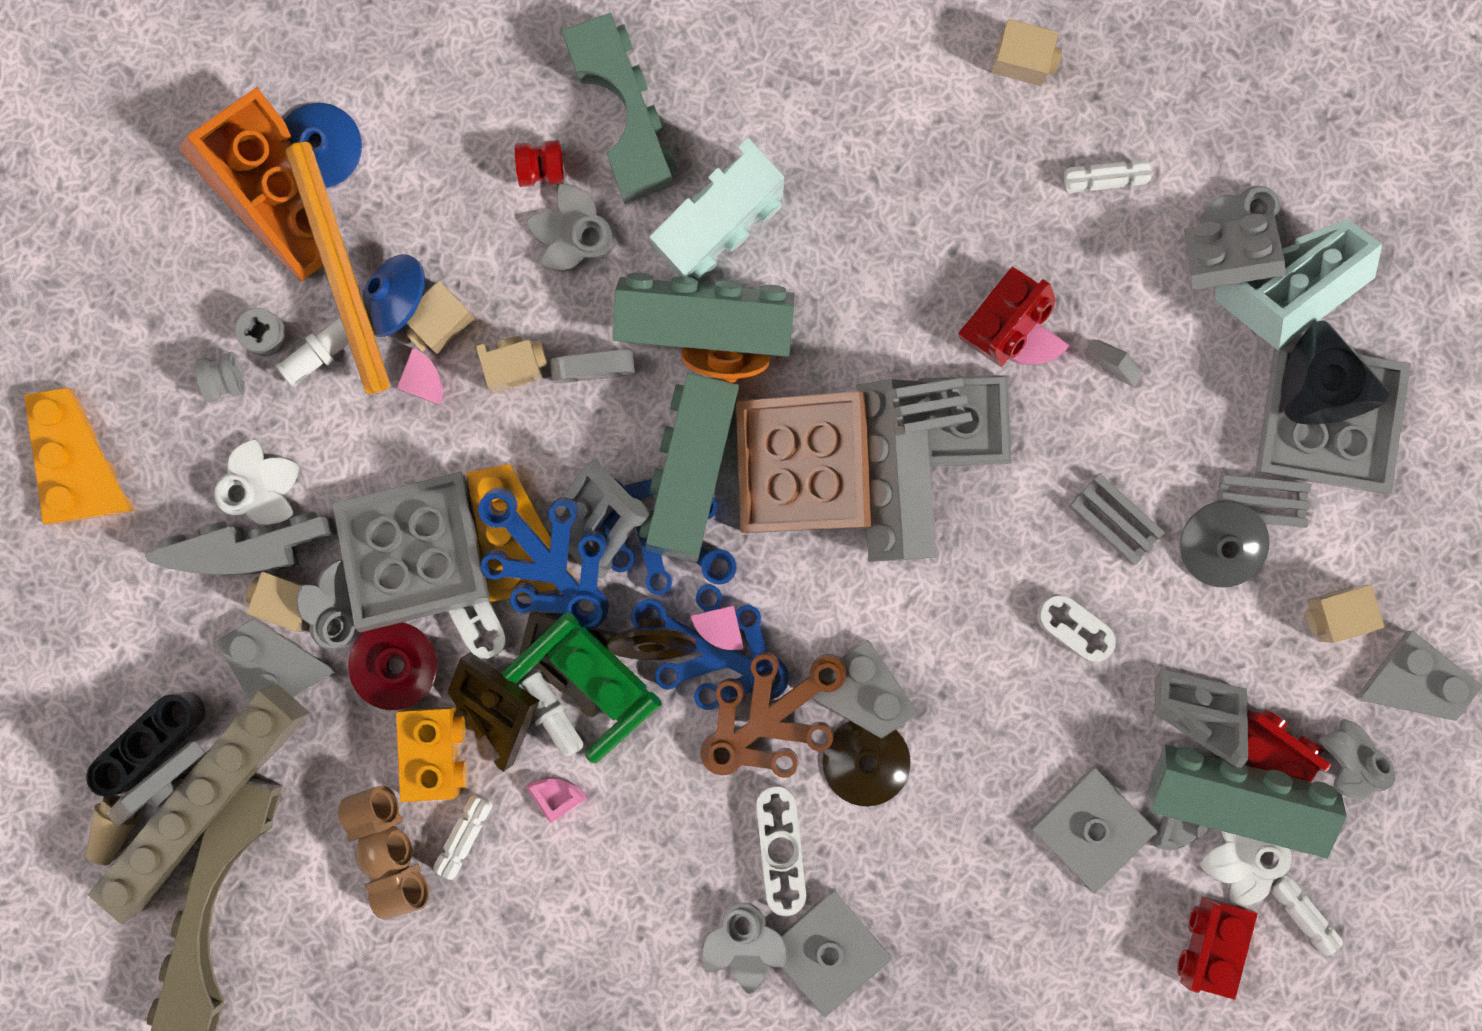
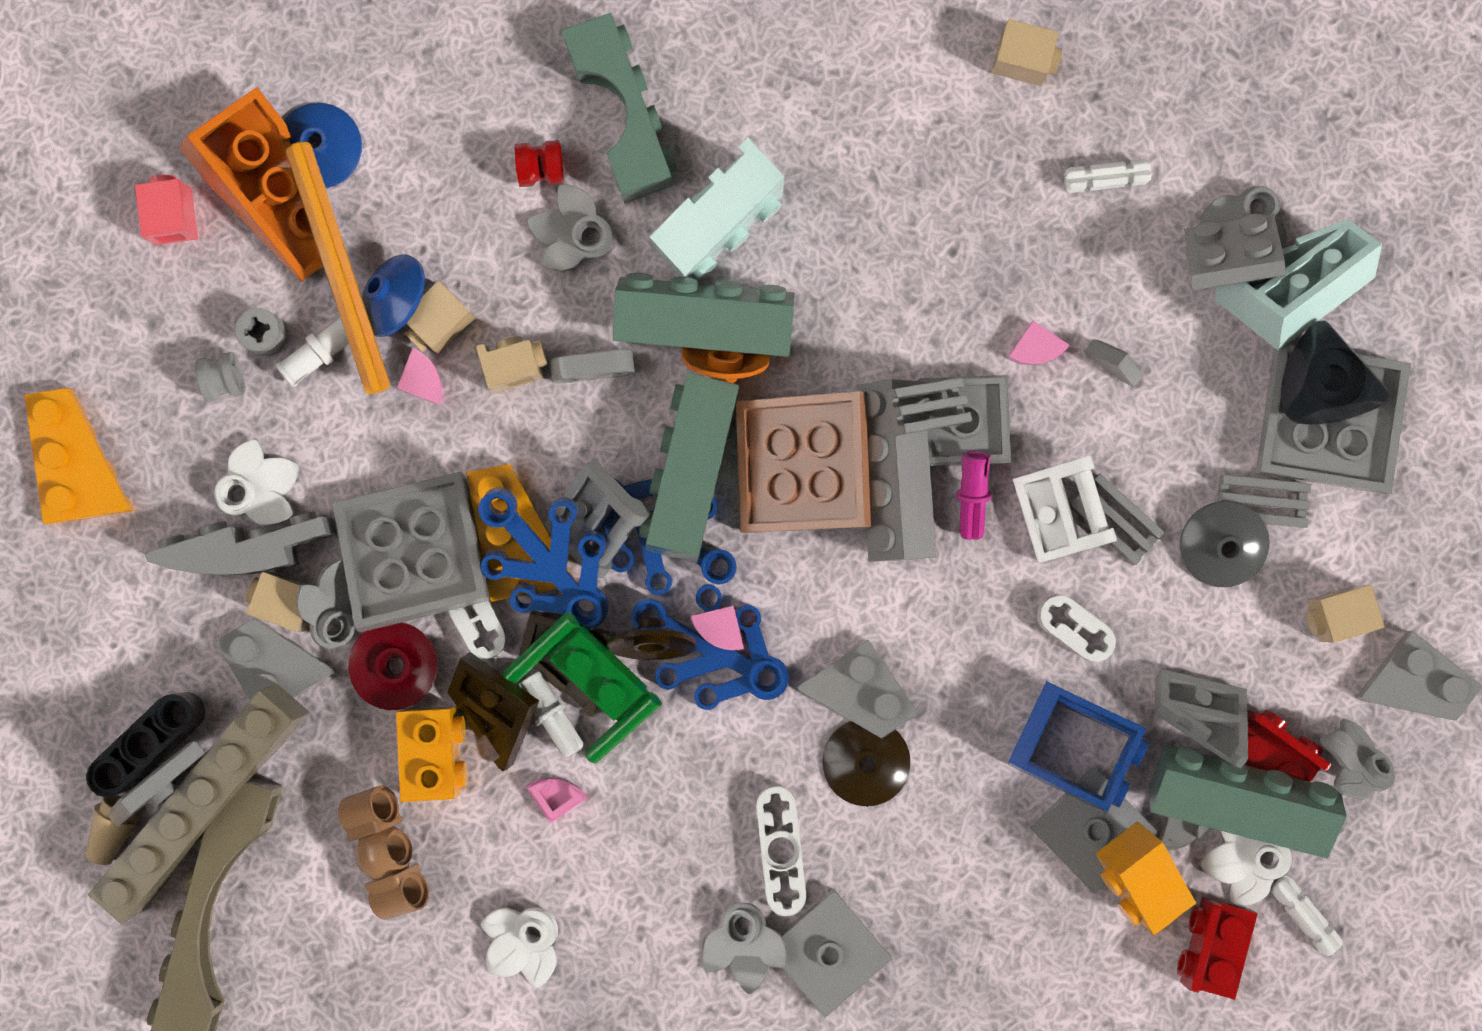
(166, 210): none -> coral brick
(462, 837): white axle -> none
(517, 948): none -> white plate
(766, 719): dark orange plant -> none
(973, 494): none -> dark pink axle
(1008, 316): red bracket -> none
(1050, 515): none -> white plate
(1131, 753): none -> blue window
(1145, 879): none -> light orange brick

